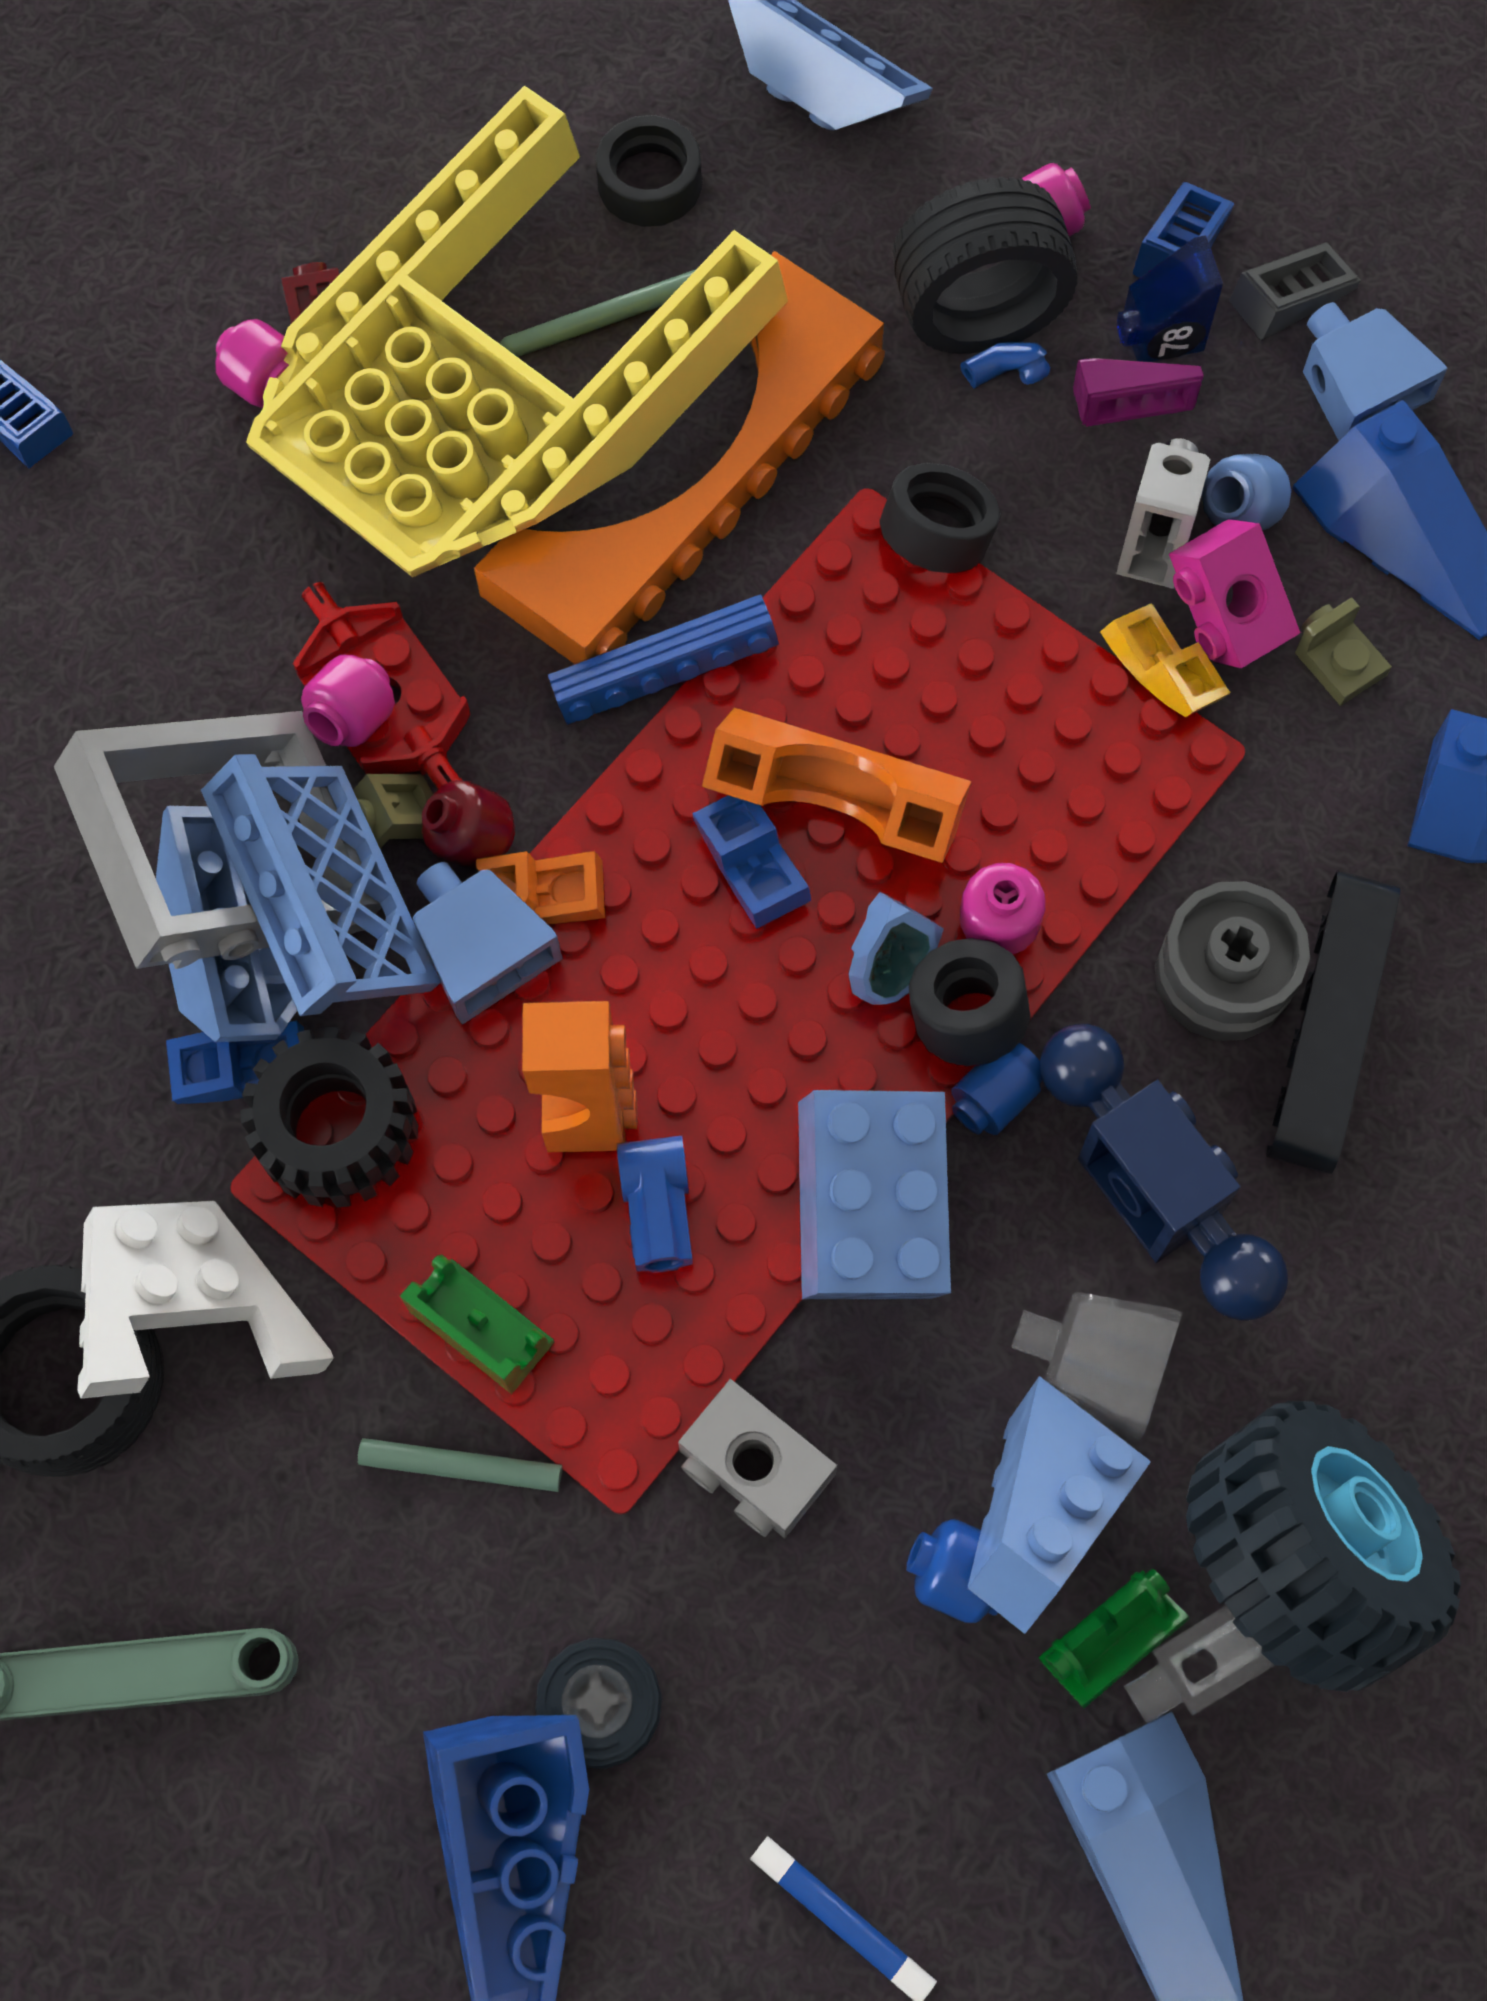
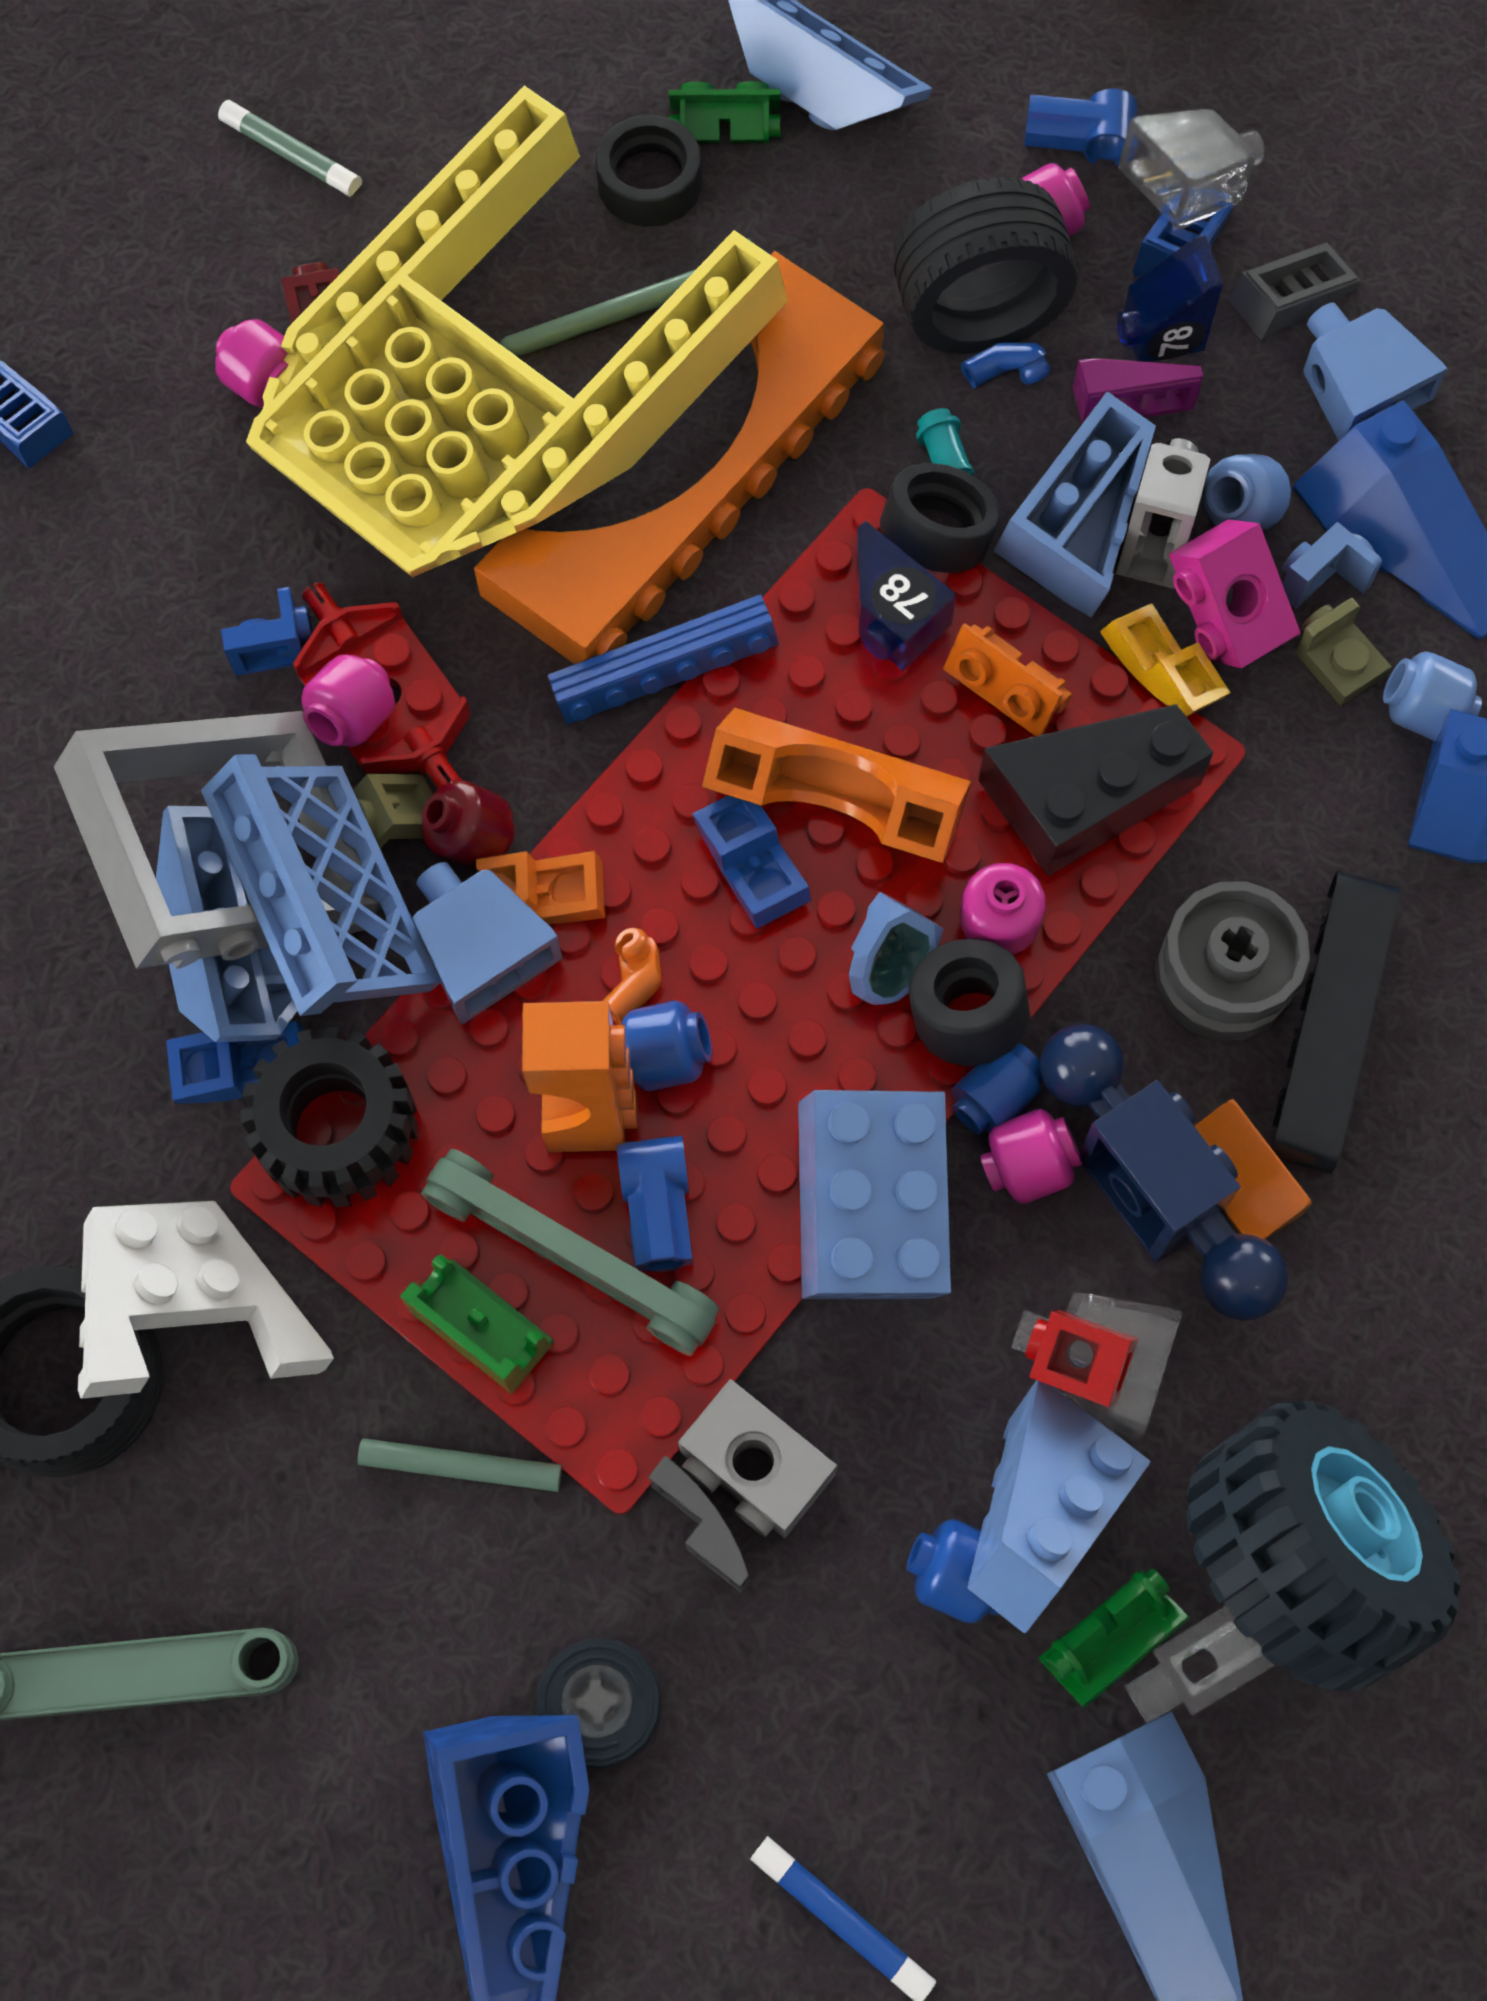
(266, 643): none -> blue bracket
(289, 148): none -> sand green bar
(639, 973): none -> orange arm
(666, 1045): none -> blue head
(677, 1314): none -> sand green piece
(712, 1539): none -> dark grey slope
(744, 107): none -> green hinge
(897, 600): none -> clear blue slope
(940, 435): none -> teal pin
(994, 673): none -> orange hinge
(1031, 1156): none -> dark pink head
(1052, 1364): none -> red brick
(1080, 508): none -> medium blue wedge
(1082, 125): none -> blue piece
(1093, 780): none -> black wedge
(1189, 163): none -> clear torso
(1268, 1191): none -> orange slope
(1333, 552): none -> medium blue bracket
(1426, 690): none -> medium blue head

